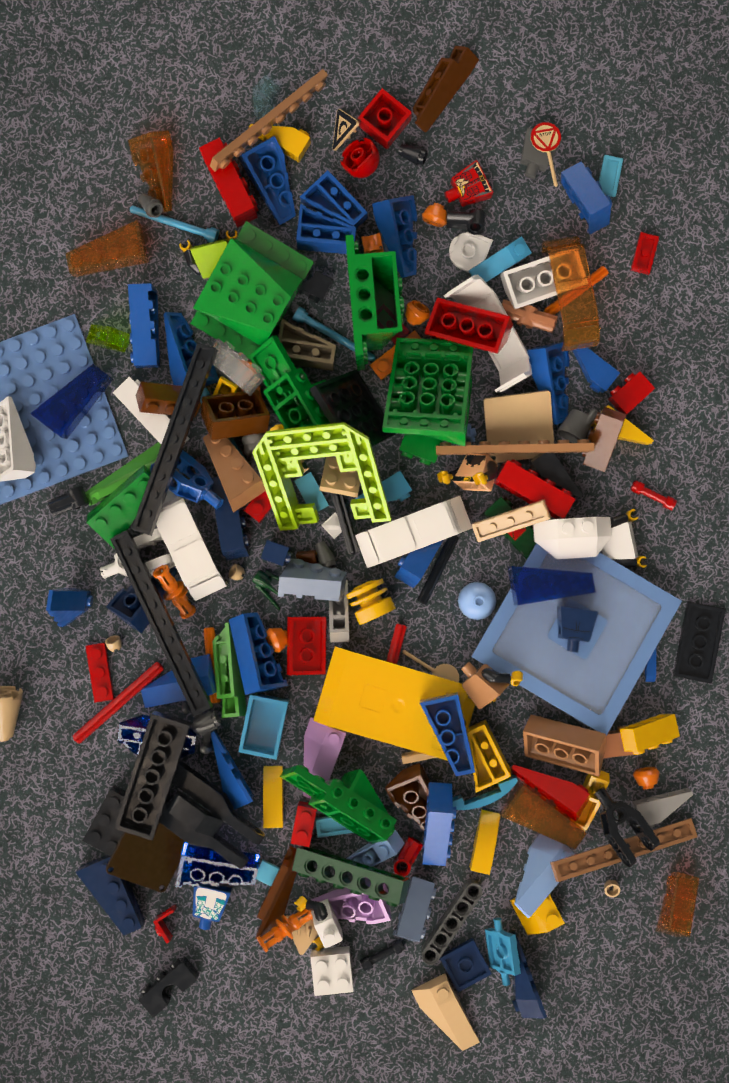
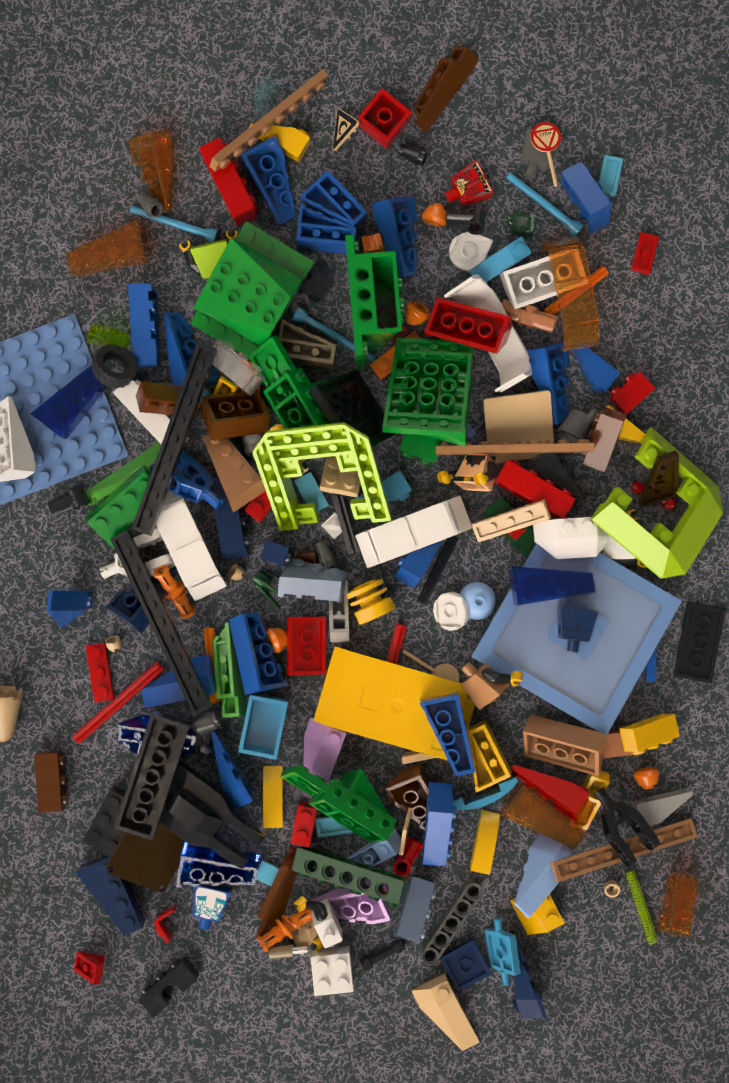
(50, 781): none -> reddish brown brick
(89, 966): none -> red slope
(111, 378): none -> black tyre
(285, 951): none -> dark tan piece
(361, 158): red cylinder -> none
(405, 831): none -> tan piece
(451, 611): none -> white tile
(521, 223): none -> clear green window
(573, 225): none -> dark azure piece
(640, 906): none -> lime piece
(661, 550): none -> lime slope
(662, 481): none -> dark brown wing

